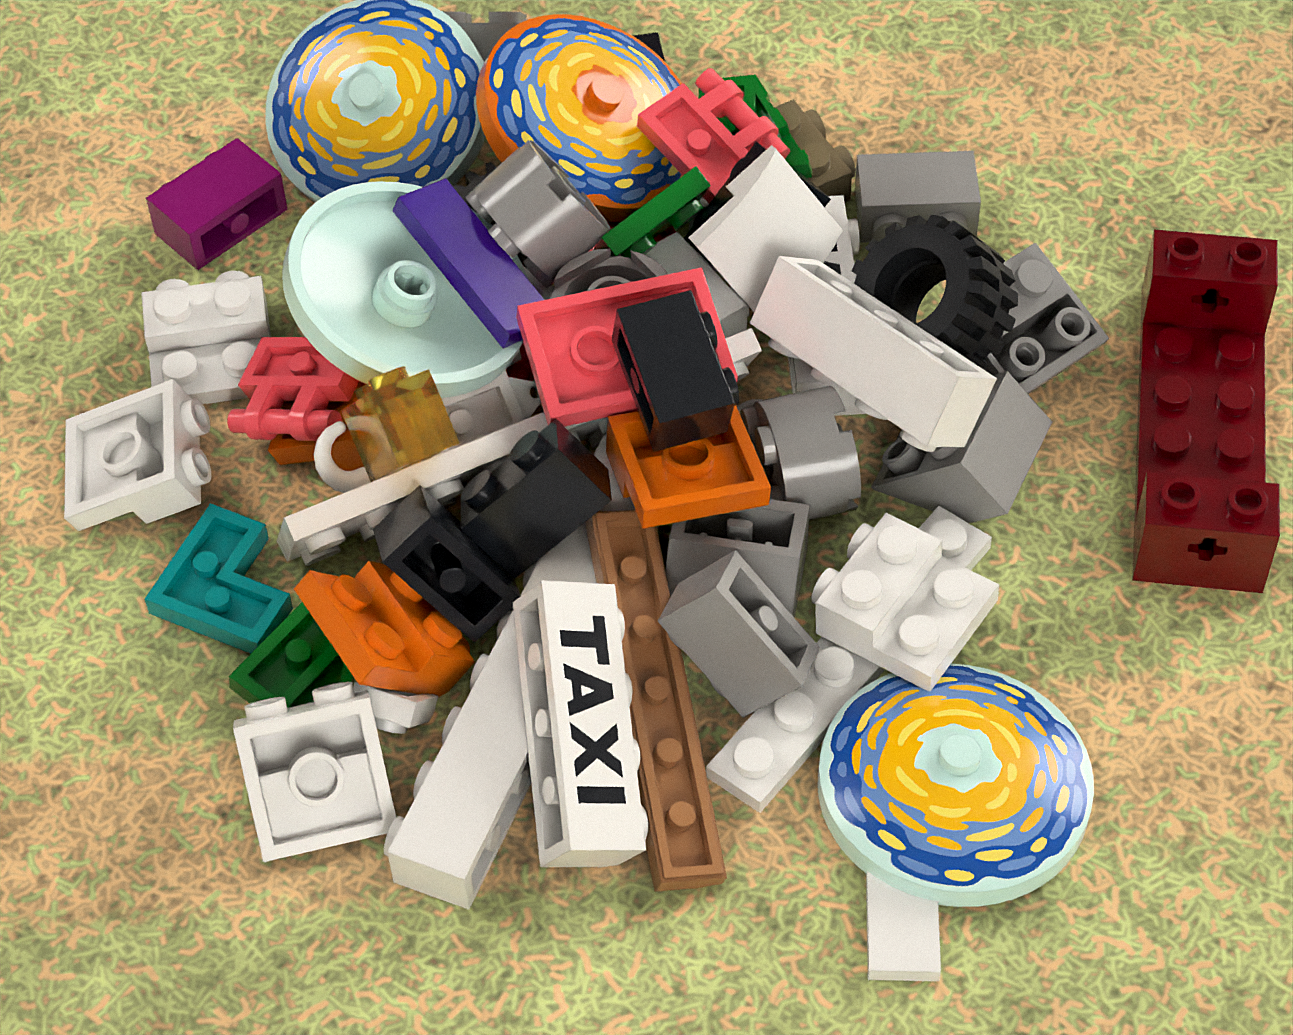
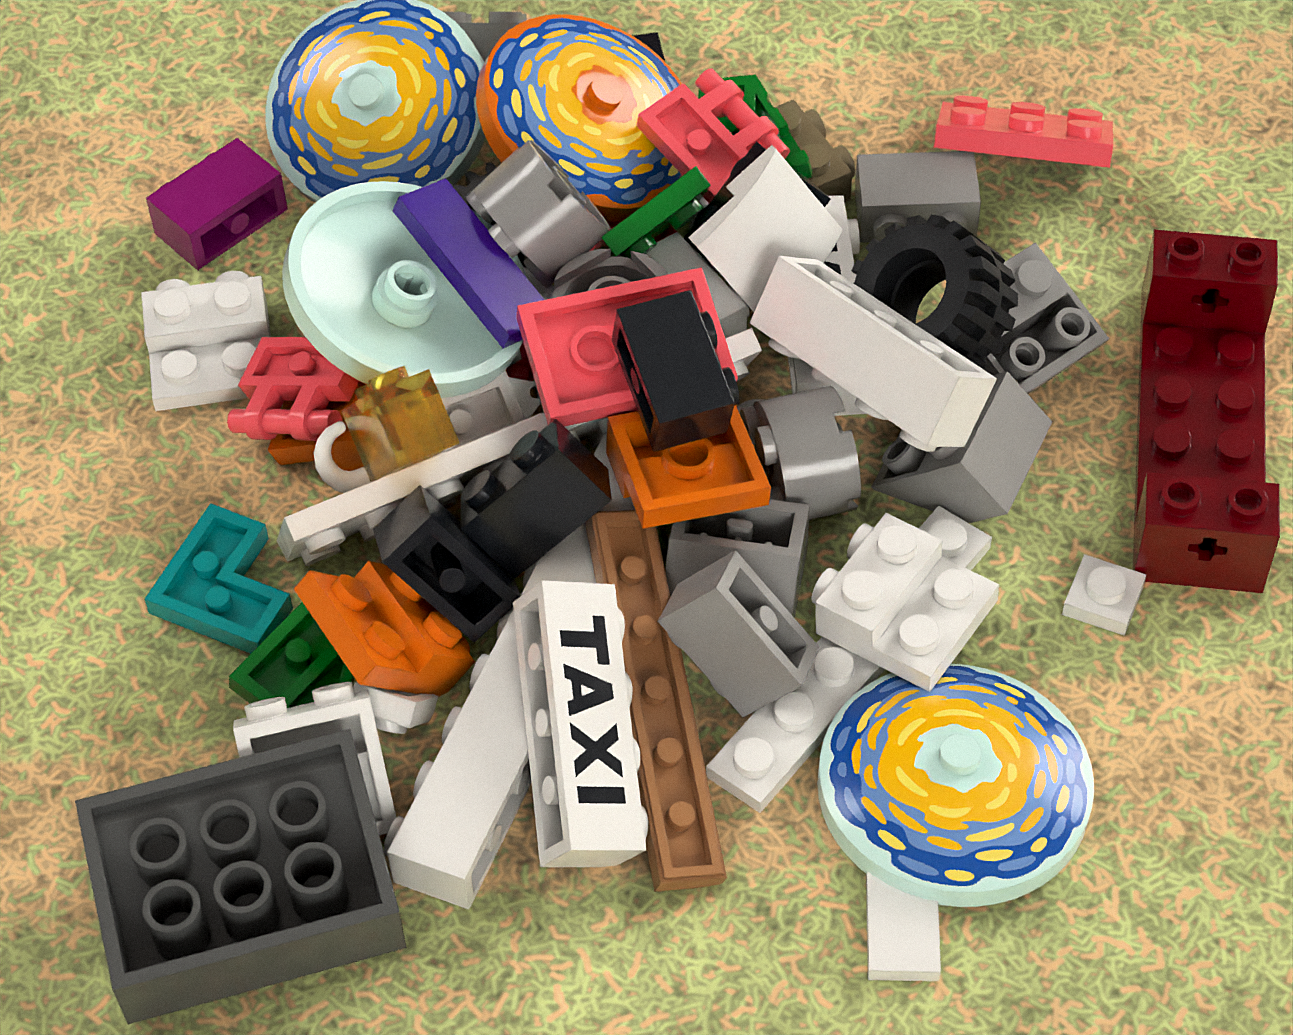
(136, 457): white plate -> none
(238, 876): none -> dark grey slope
(1025, 132): none -> coral plate
(1104, 594): none -> white plate

